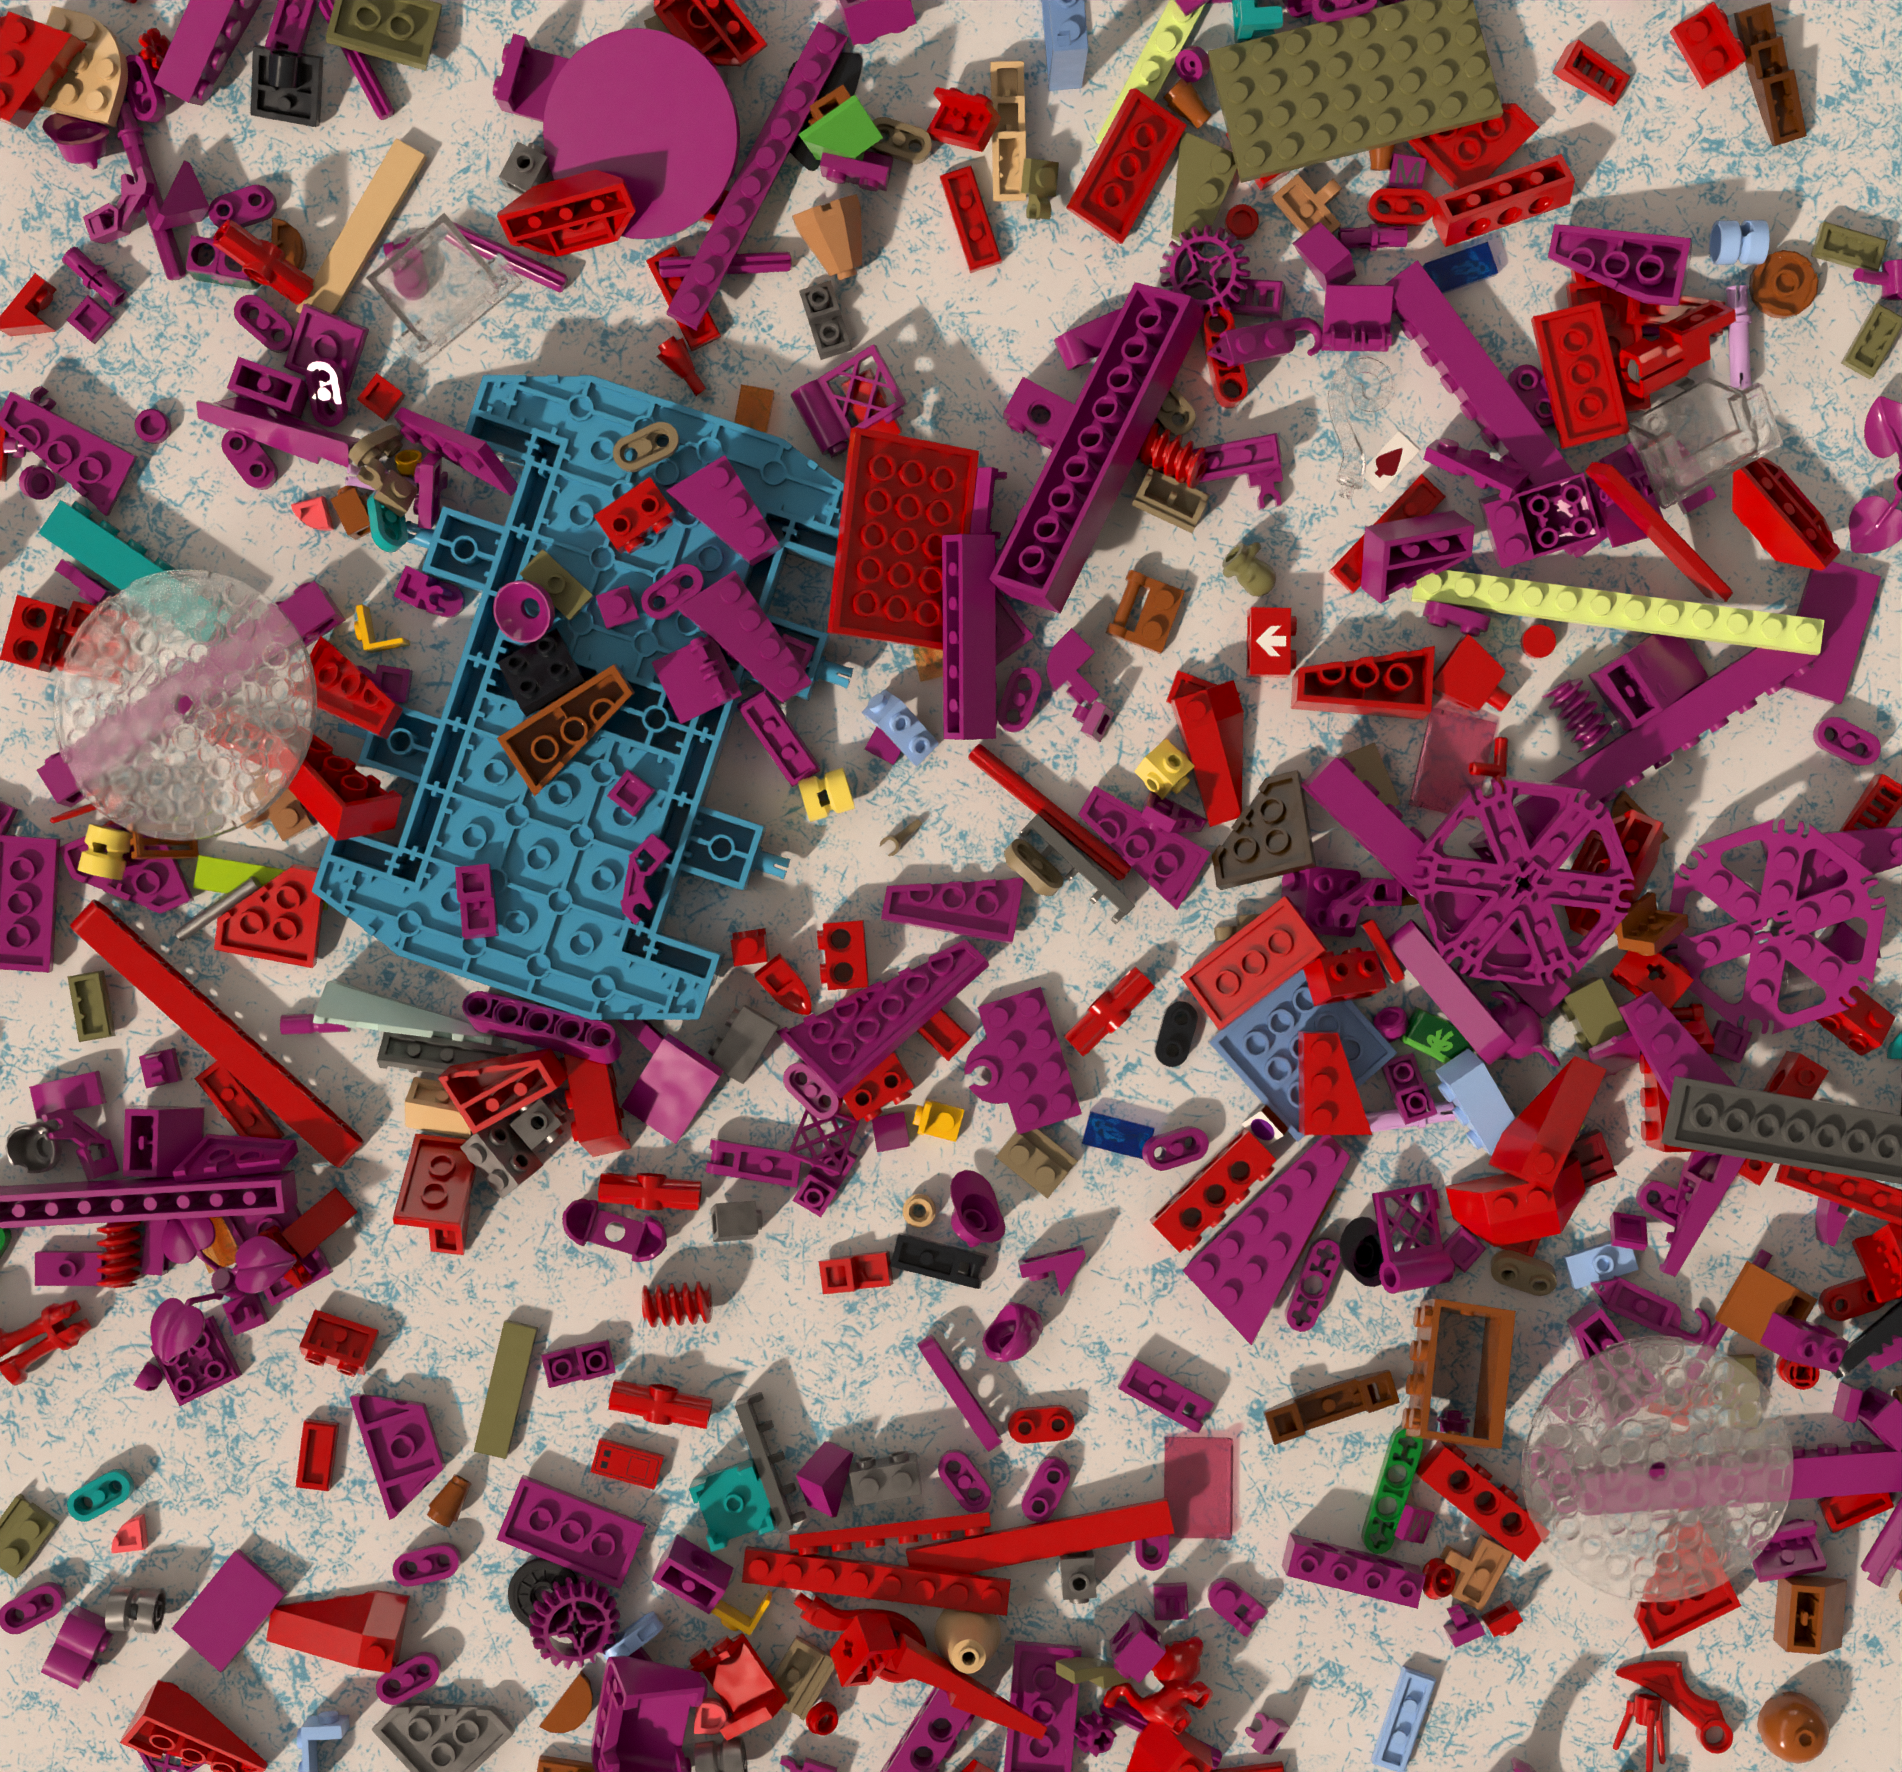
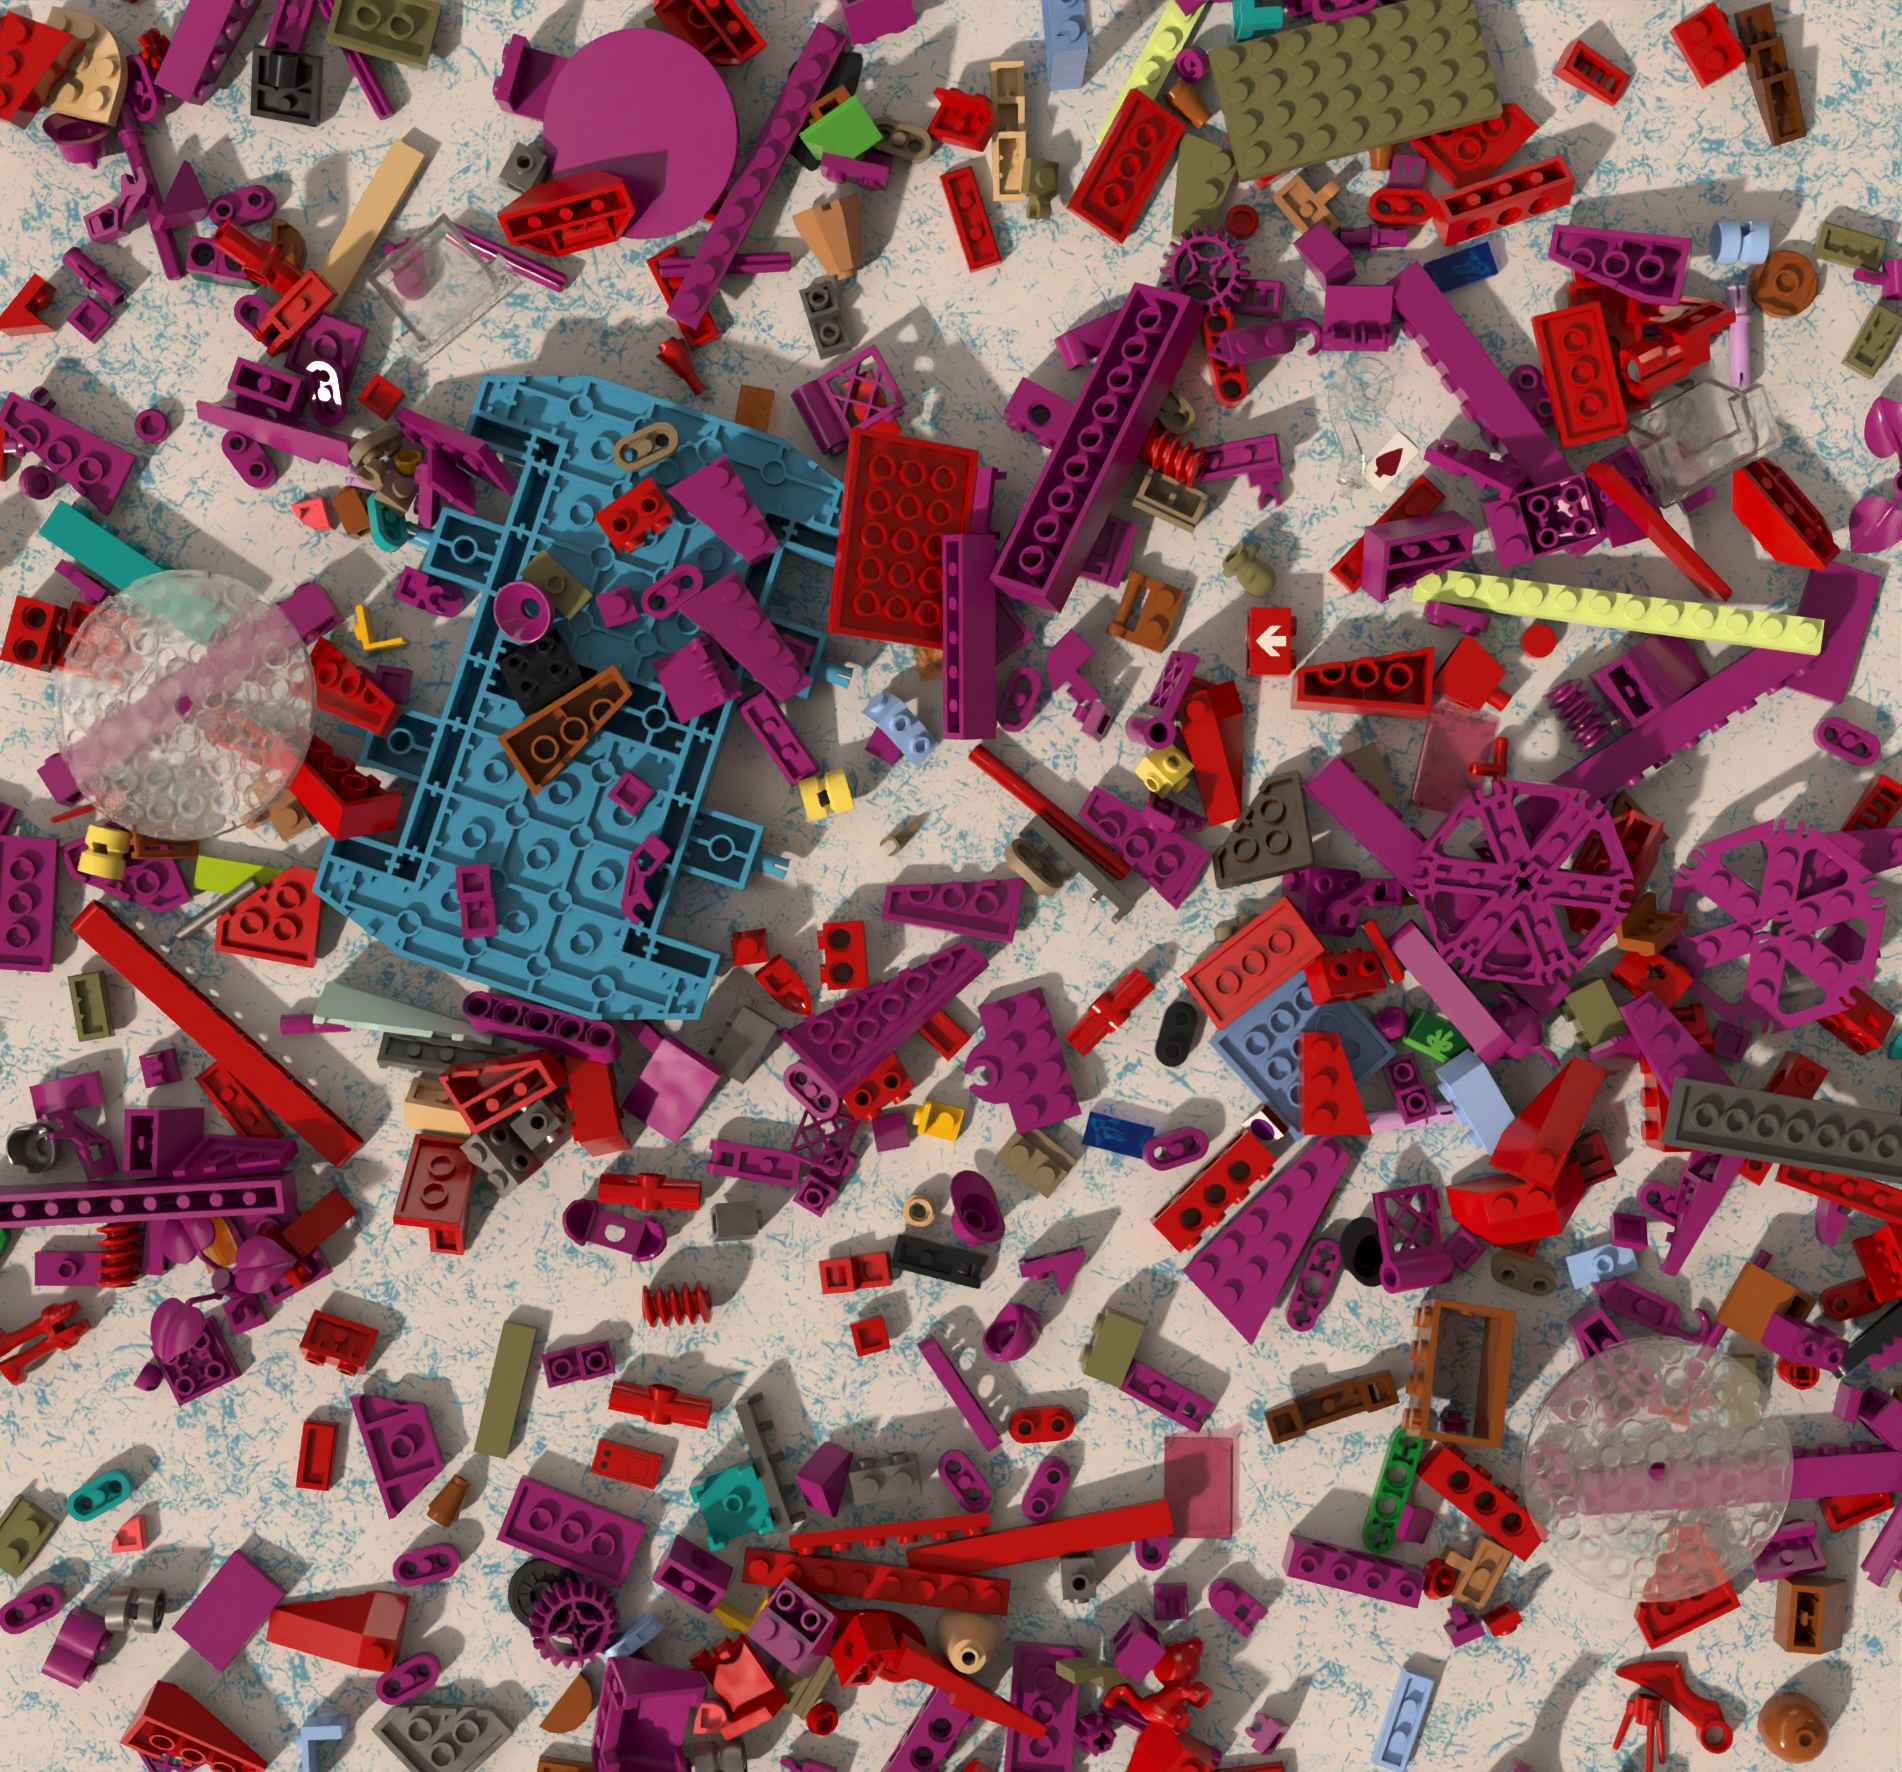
(296, 311): none -> red hinge
(451, 482): none -> magenta piece
(794, 1629): none -> magenta slope
(870, 1335): none -> red plate
(1110, 552): none -> magenta plate
(1112, 1346): none -> olive brick
(1154, 724): none -> magenta piece

